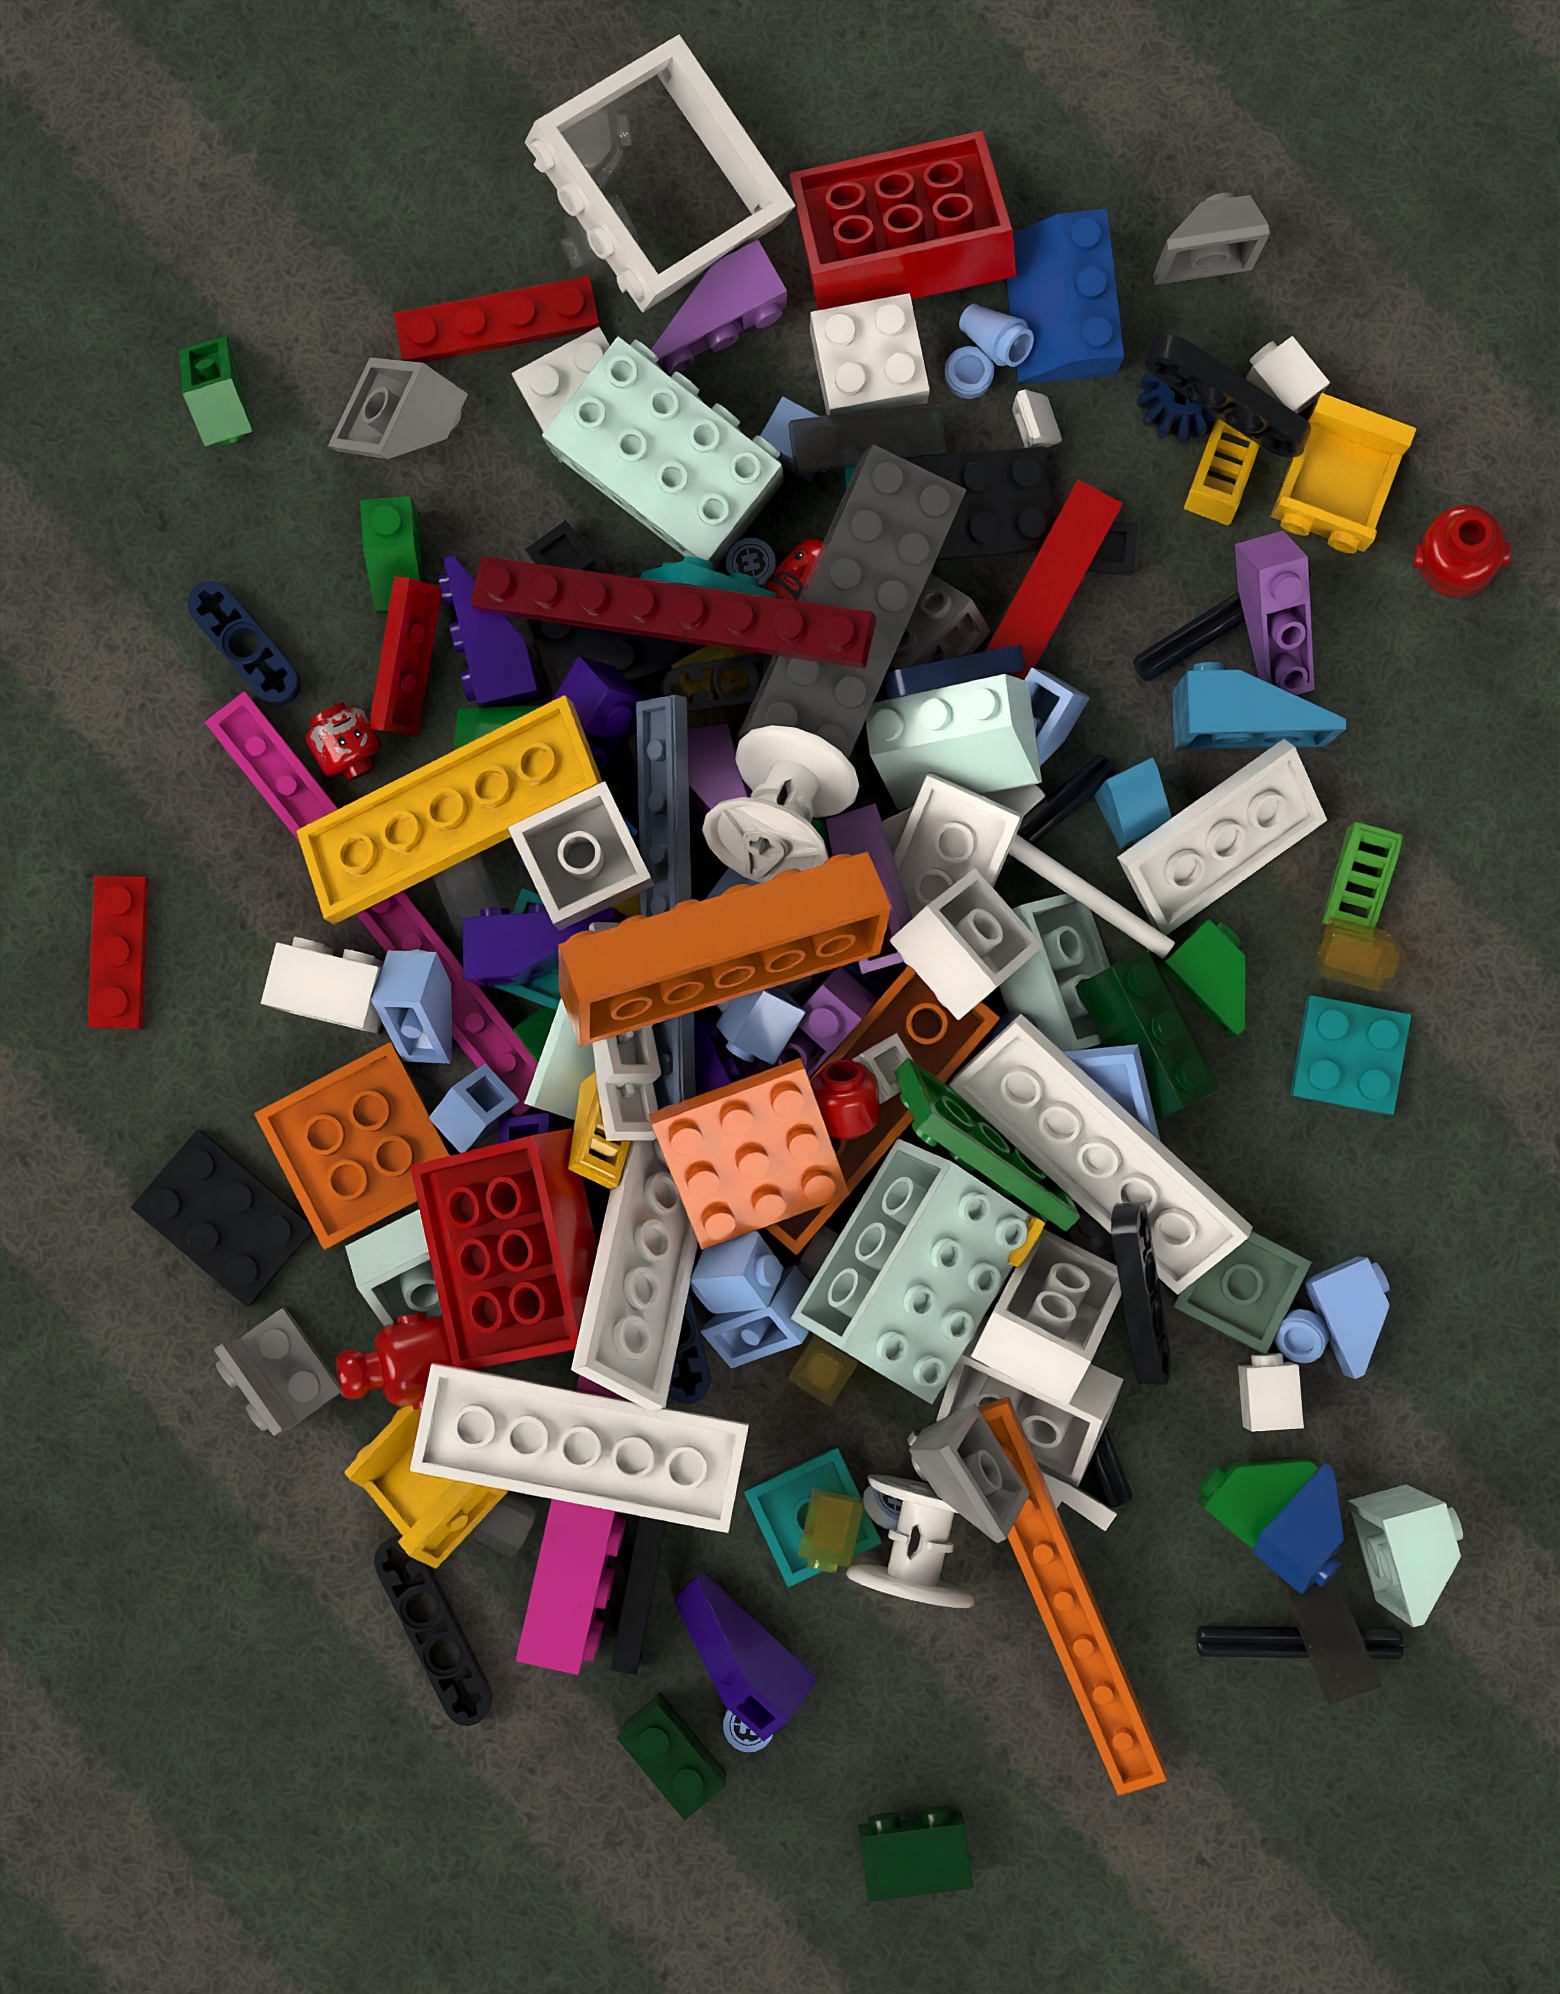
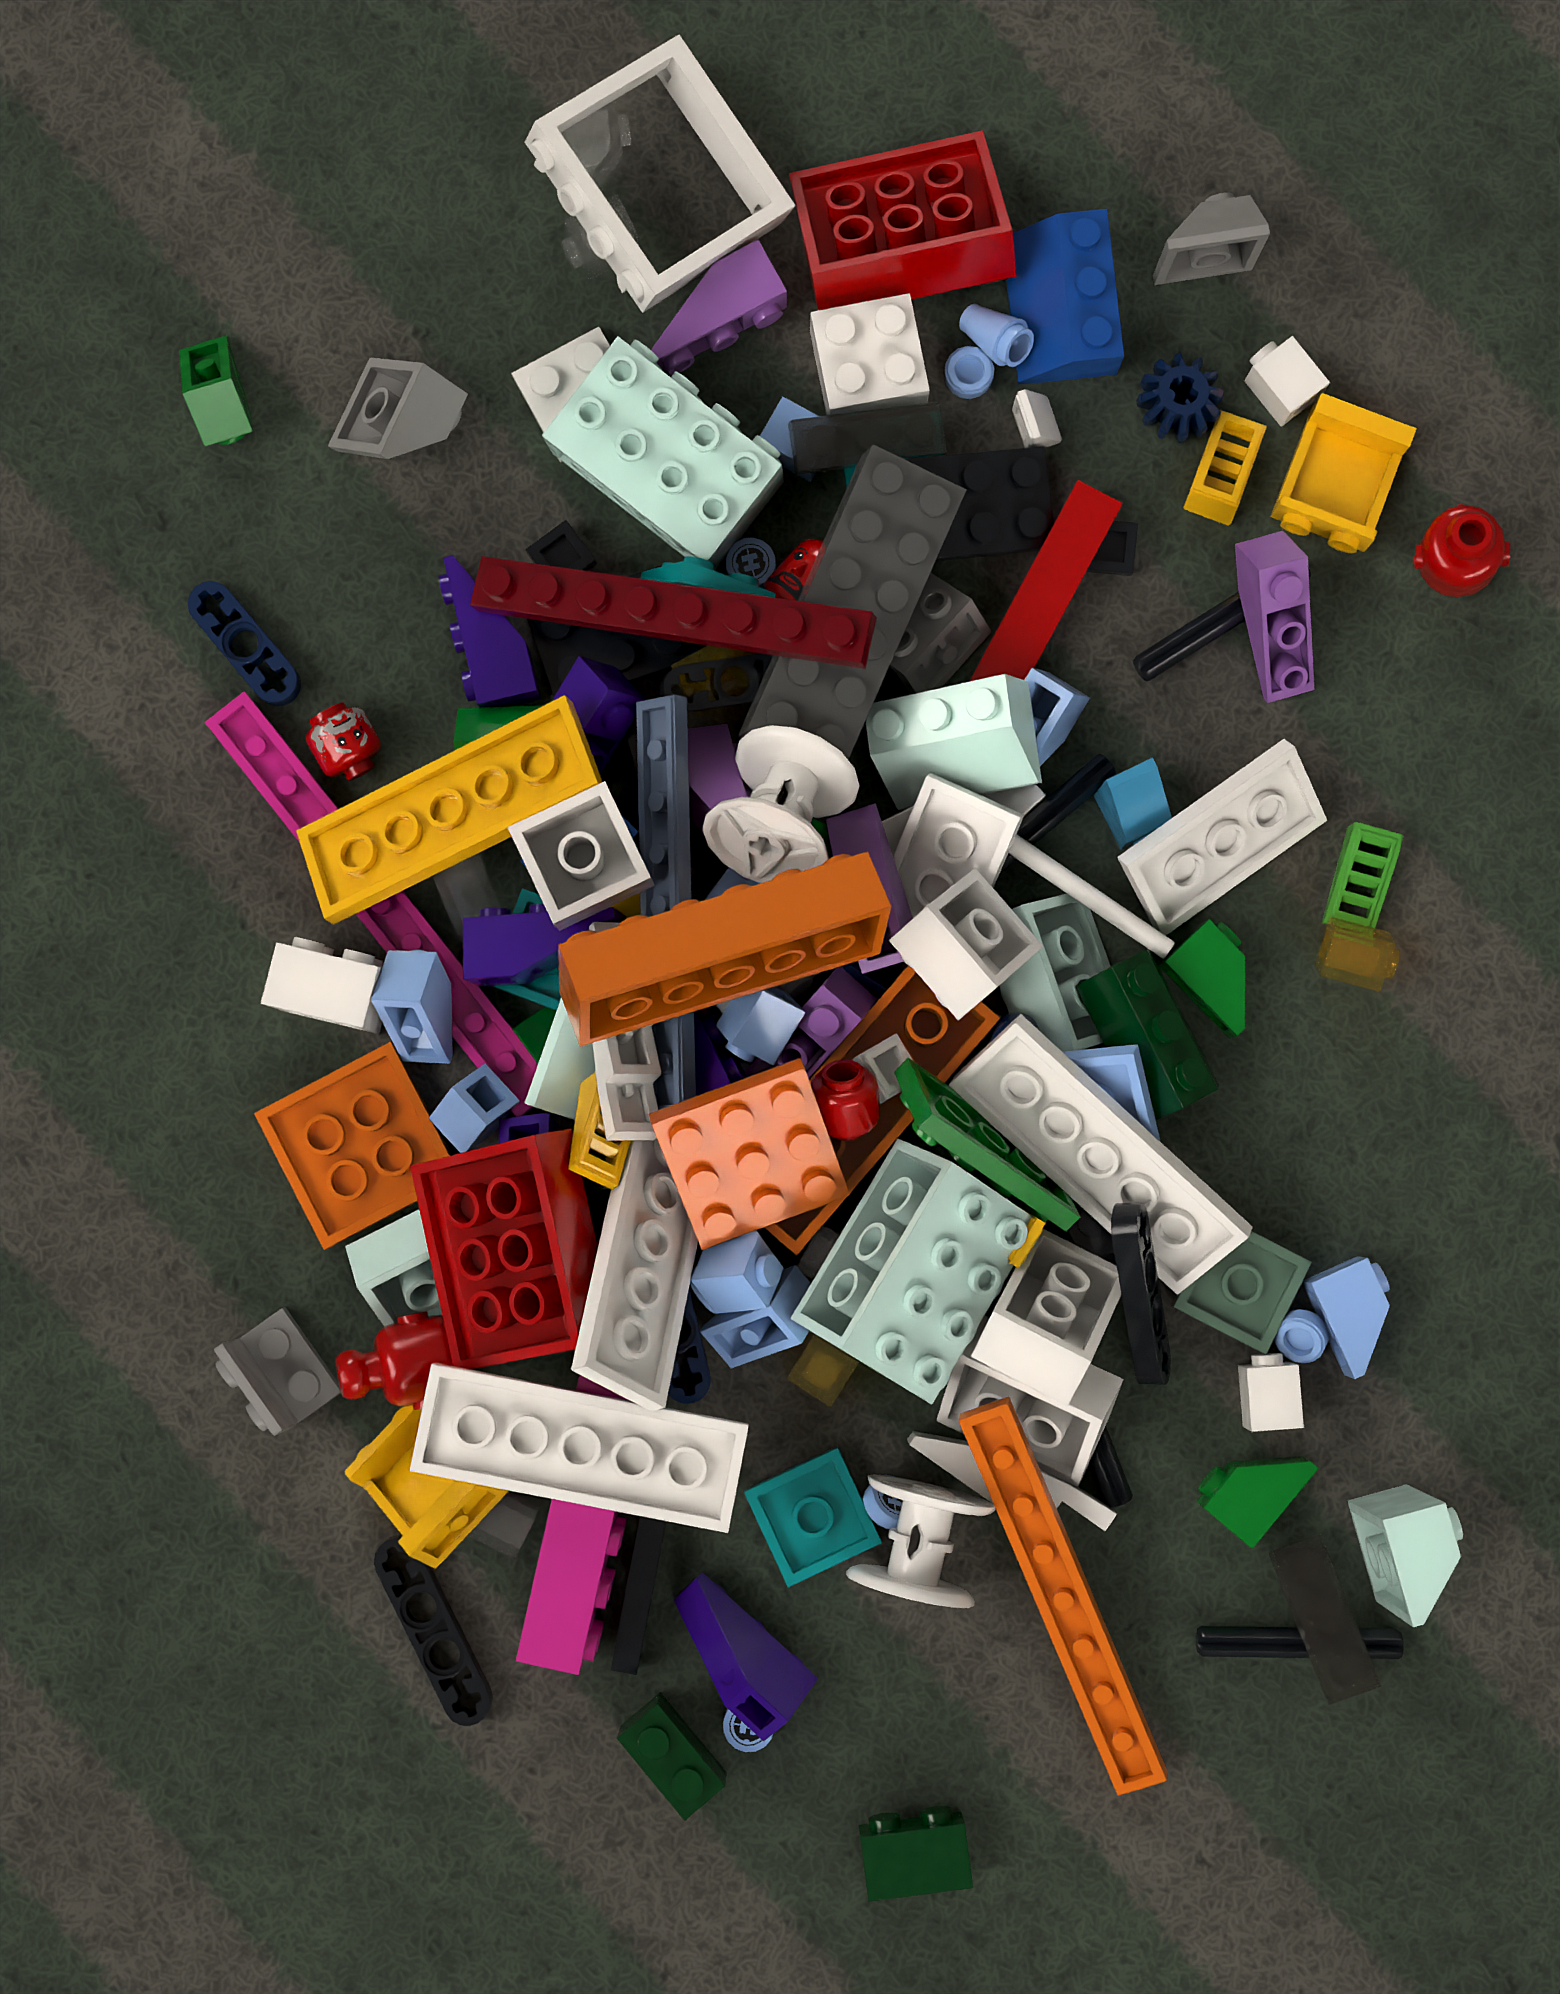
(118, 952): red plate -> none
(223, 1217): black plate -> none
(390, 545): green slope -> none
(405, 657): red plate -> none
(497, 320): red plate -> none
(830, 1530): clear yellow brick -> none
(954, 671): dark blue beam -> none
(971, 1471): light grey slope -> none
(1227, 395): black beam -> none
(1243, 712): dark azure slope -> none
(1305, 1534): blue slope -> none
(1350, 1055): teal plate -> none

